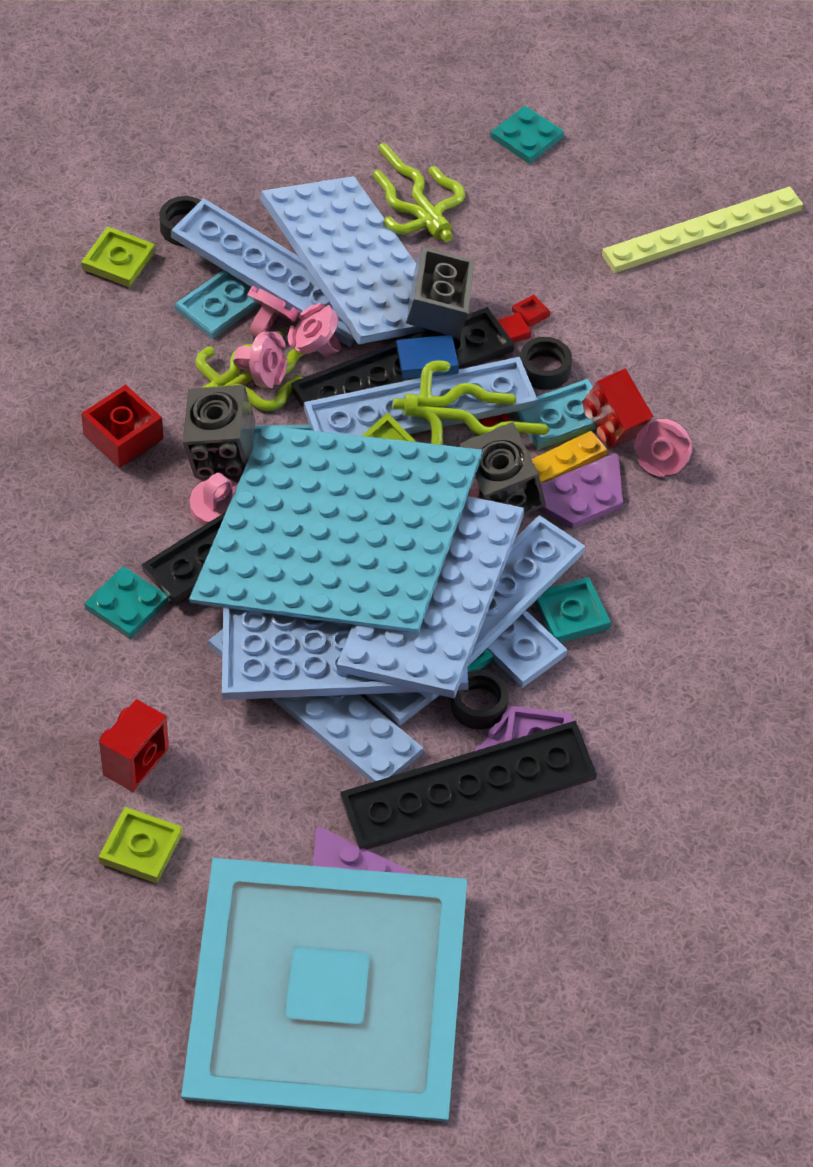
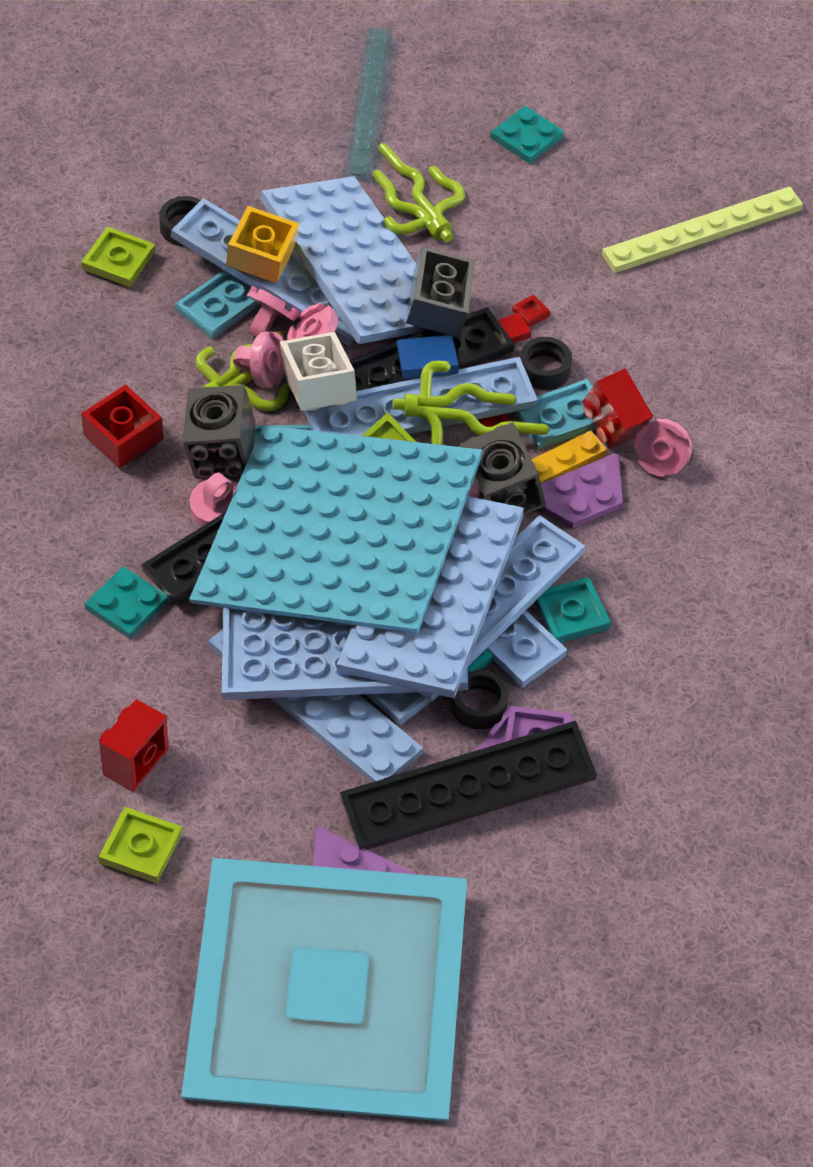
(262, 244): none -> yellow brick
(318, 371): none -> white brick
(368, 104): none -> clear light blue plate

